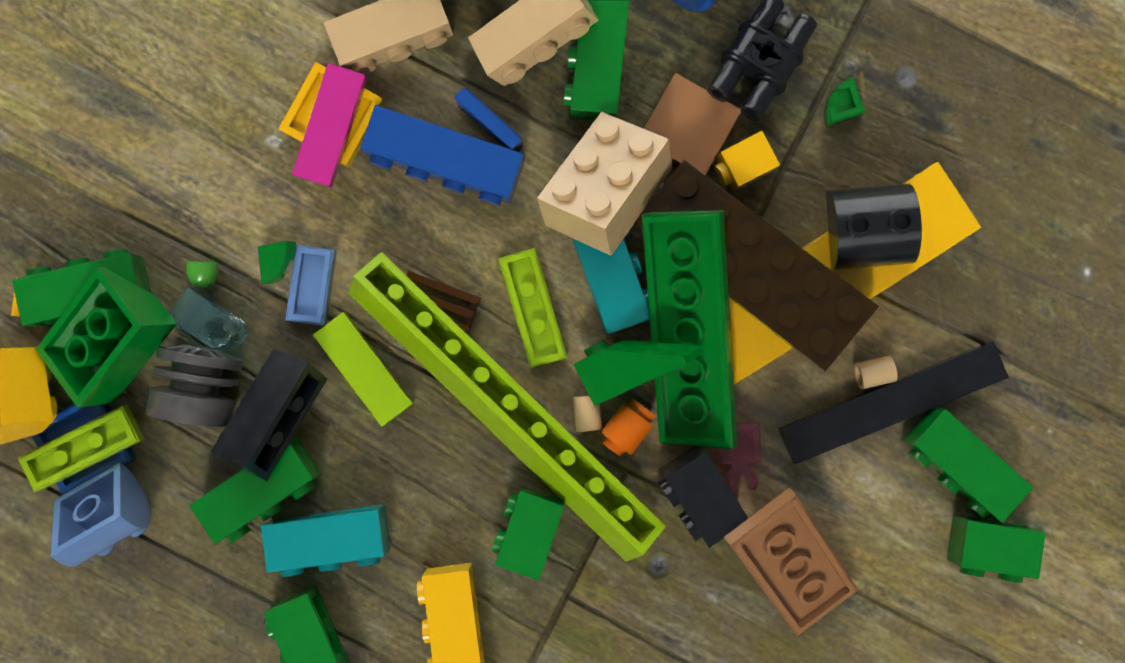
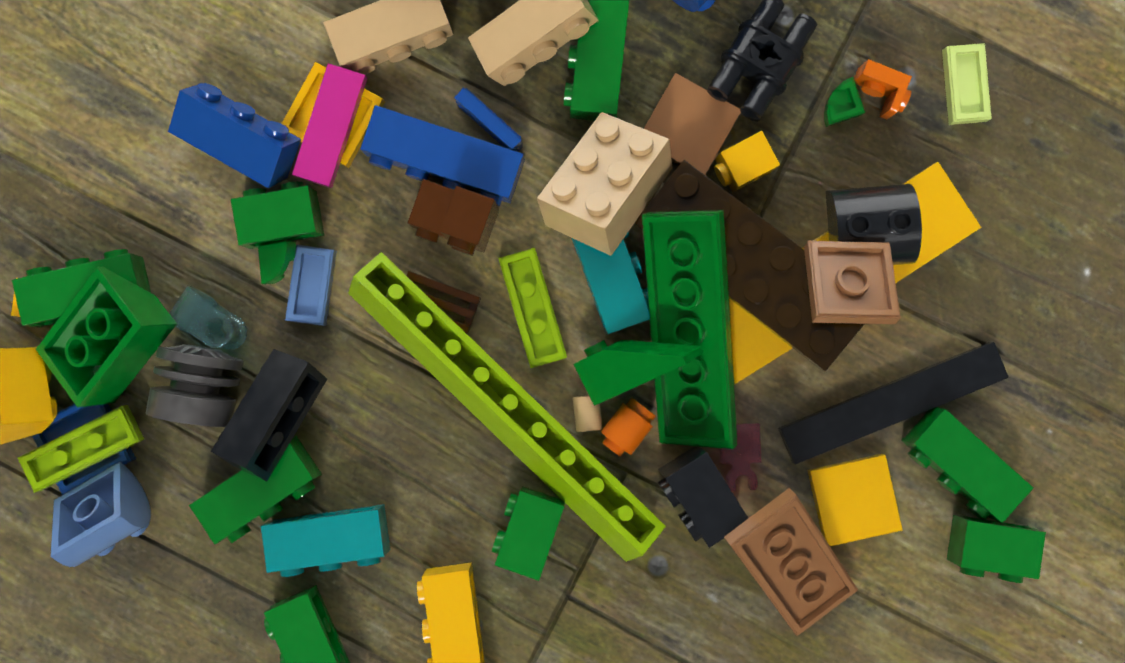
(202, 273): bright green hinge -> none
(234, 134): none -> blue brick
(277, 215): none -> green brick
(363, 369): lime tile -> none
(454, 215): none -> reddish brown brick
(851, 282): none -> medium nougat tile
(855, 499): none -> yellow tile
(875, 372): tan hinge -> none
(882, 81): none -> orange bracket
(966, 84): none -> yellowish green tile

